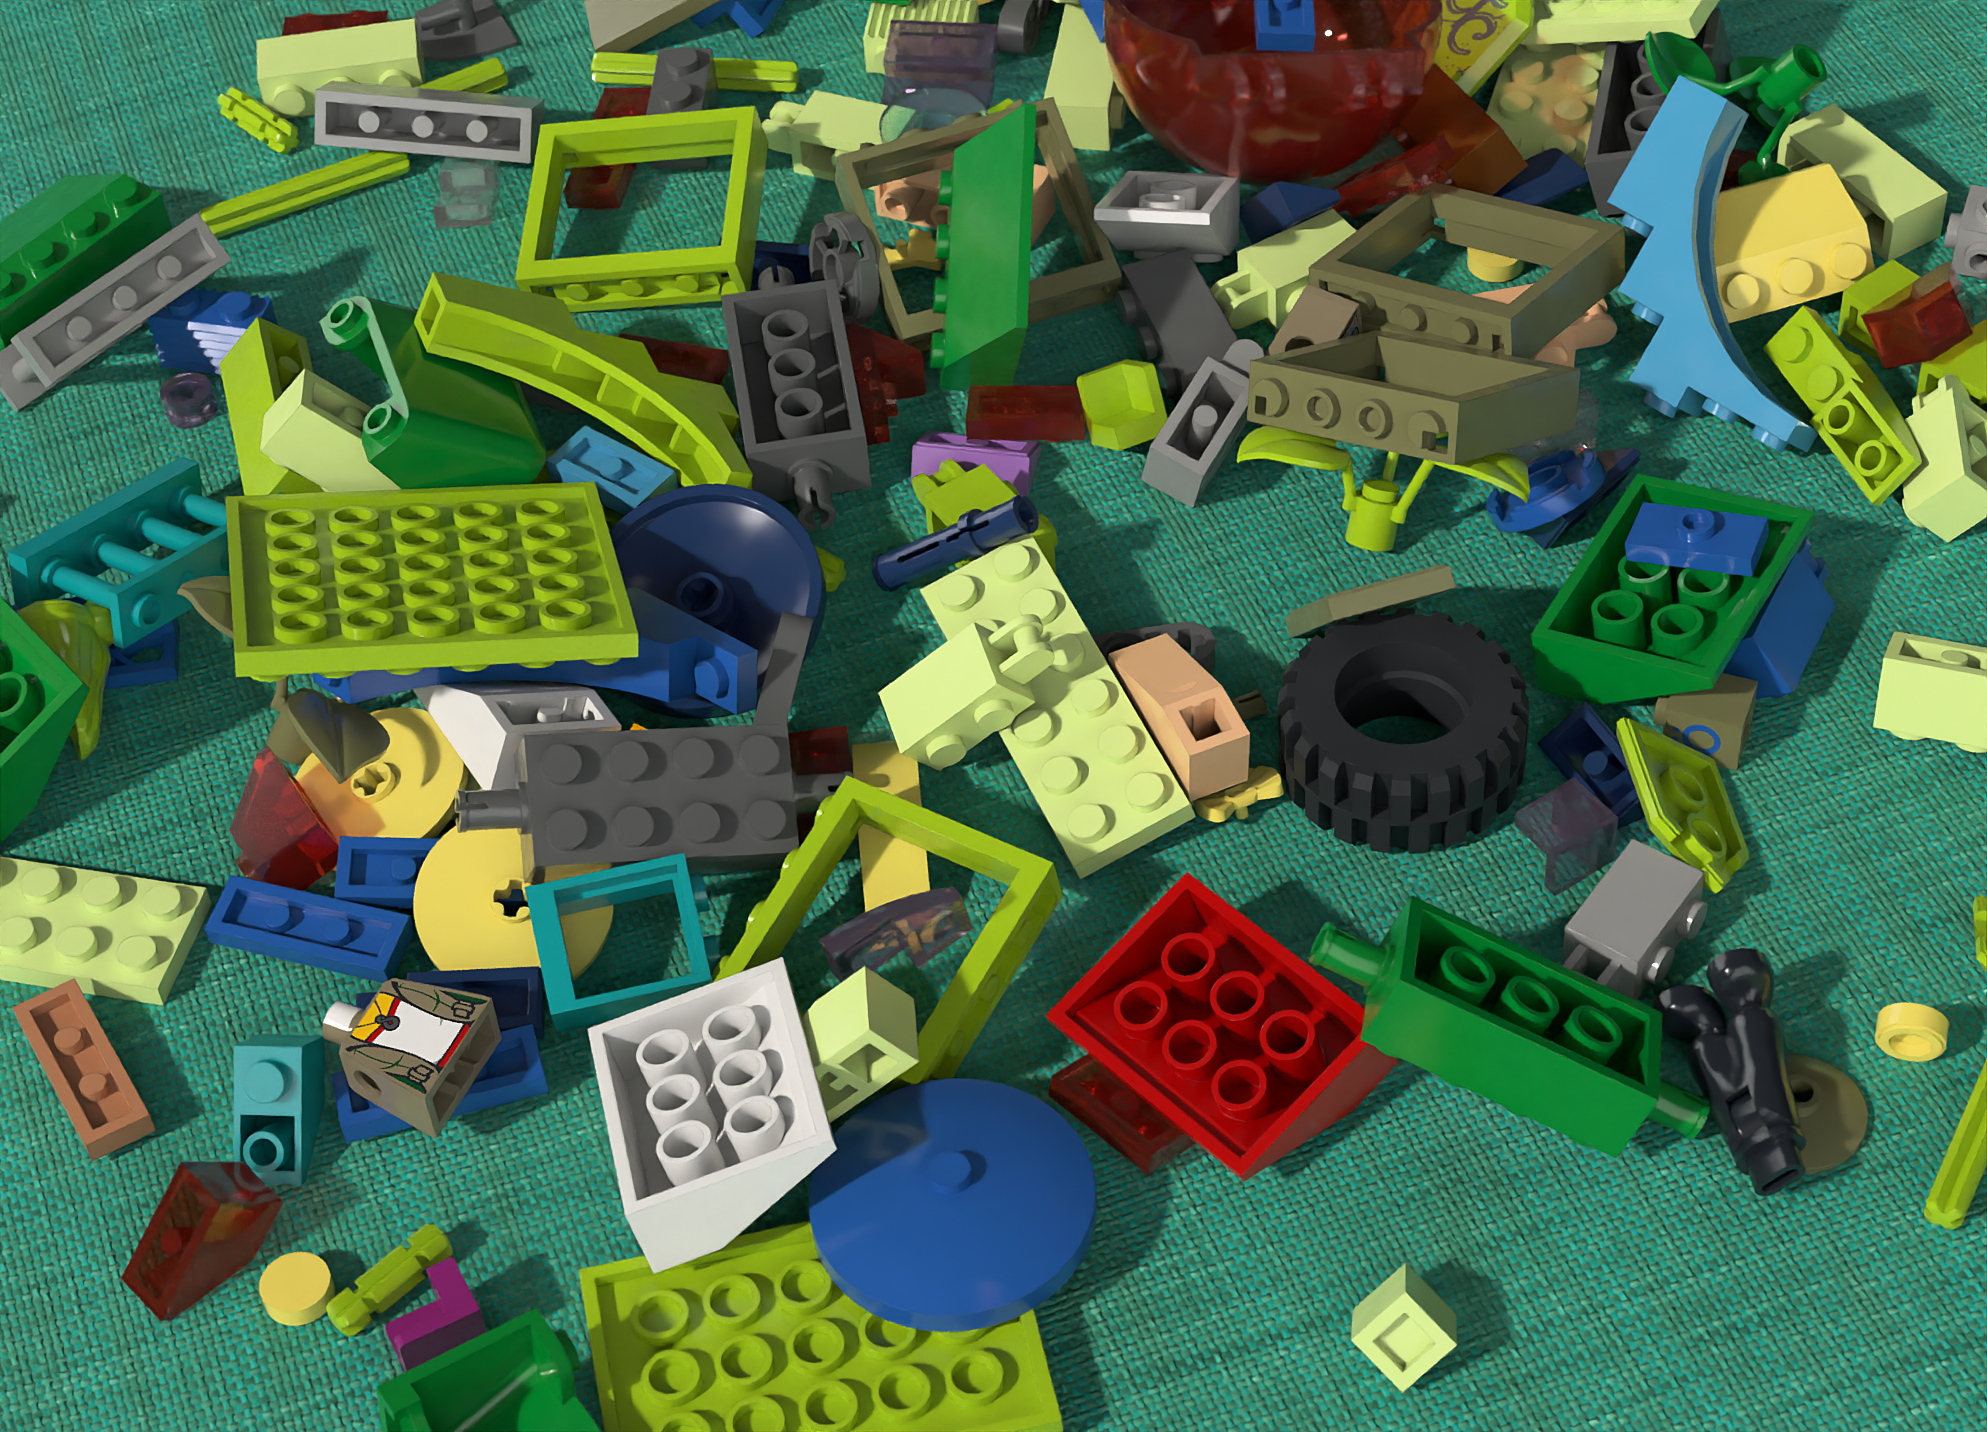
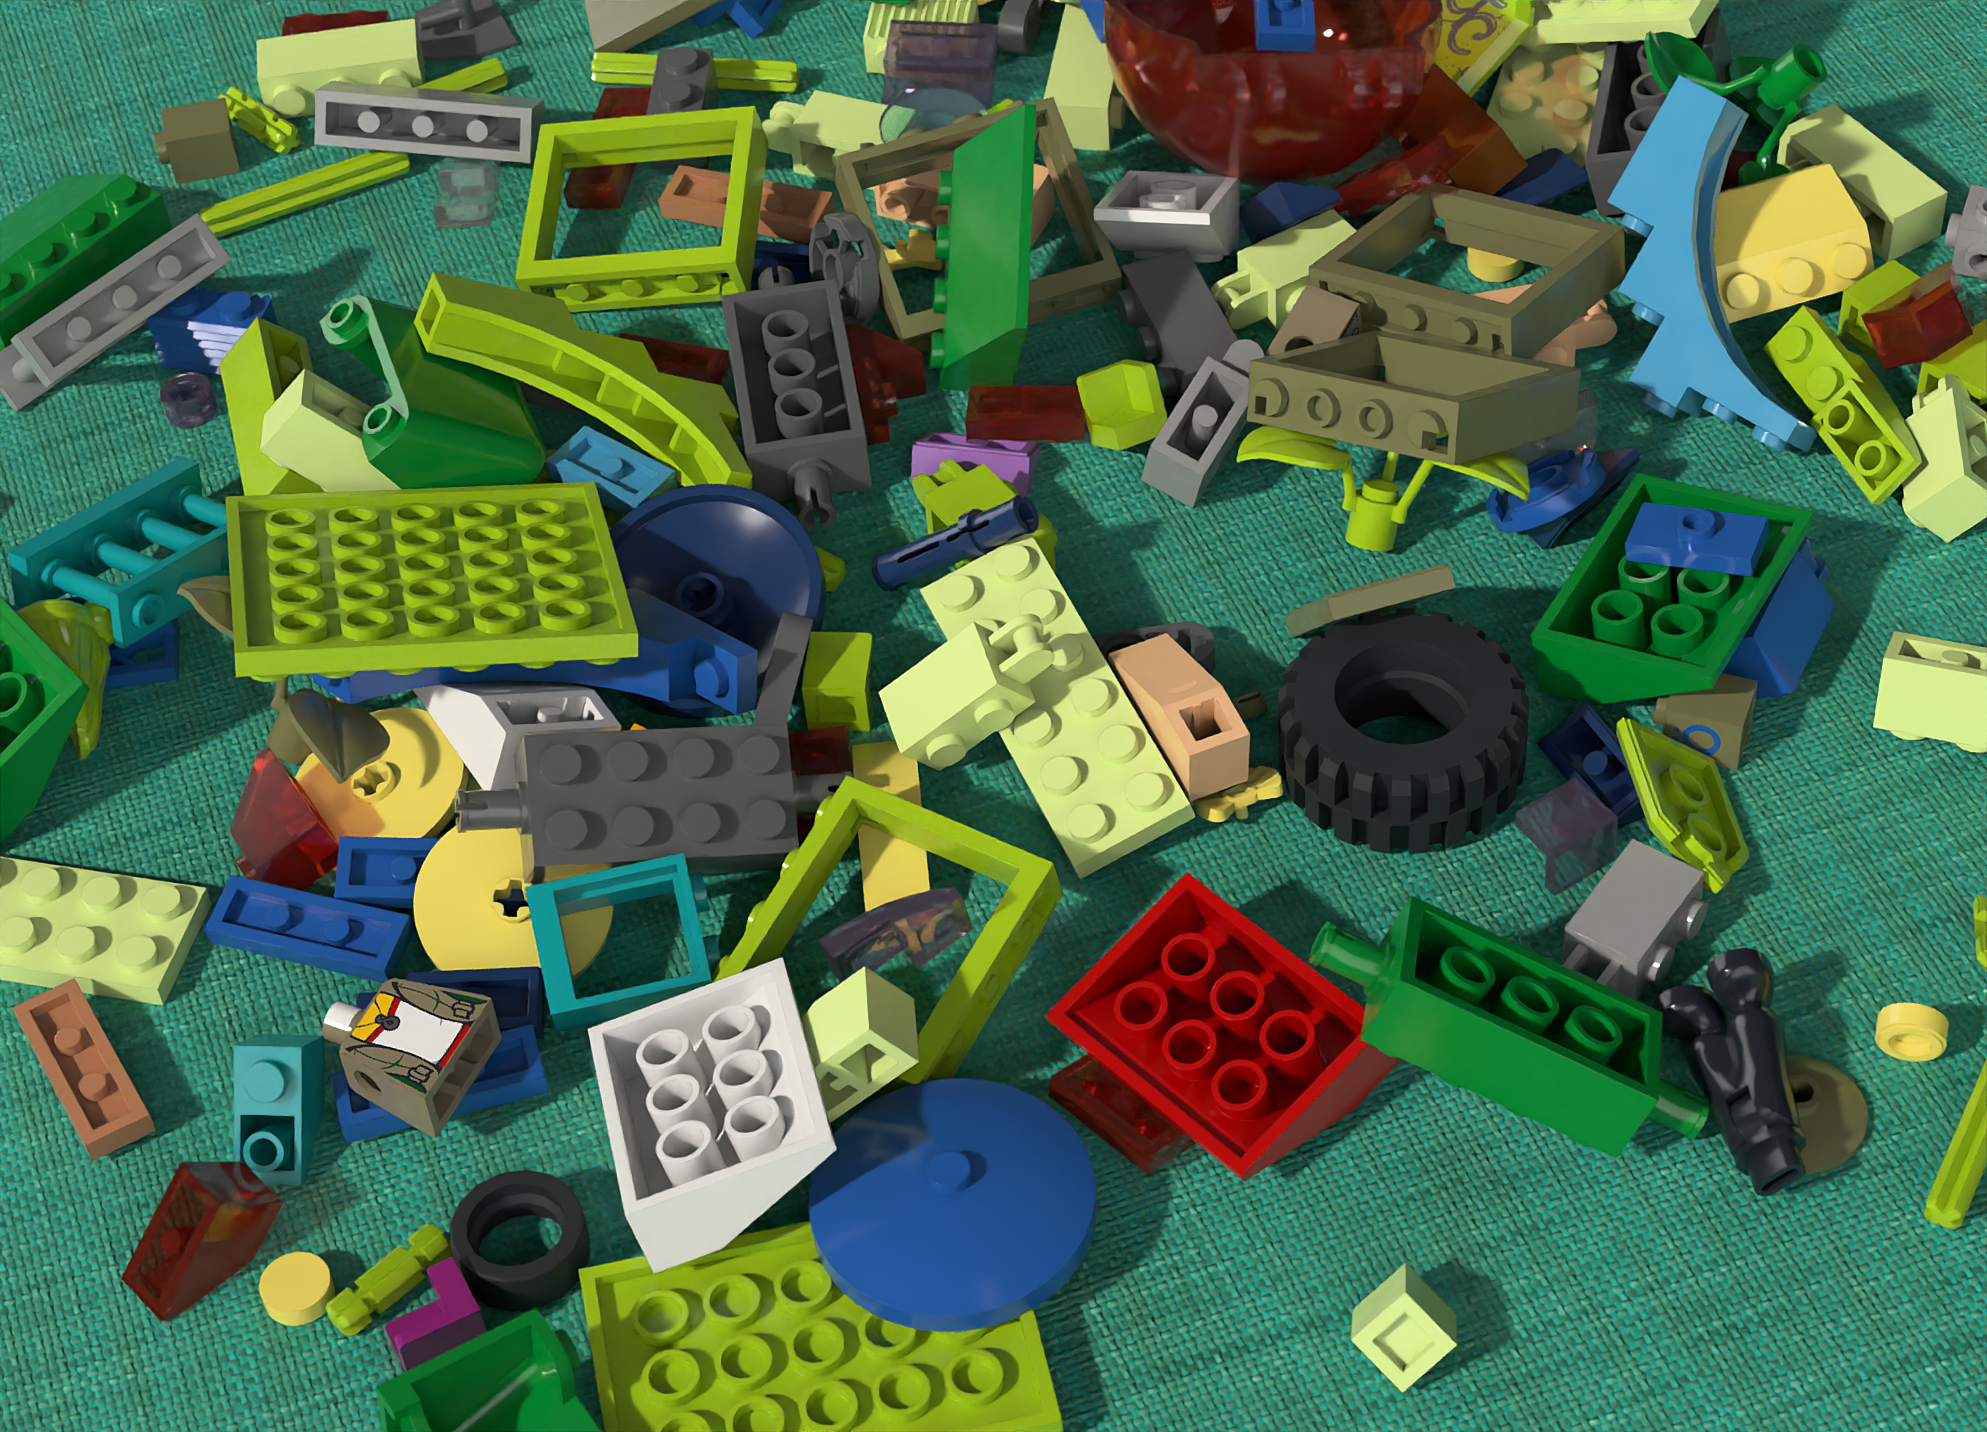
(198, 141): none -> olive brick
(513, 1196): none -> black tyre
(785, 209): none -> nougat plate
(838, 681): none -> lime panel

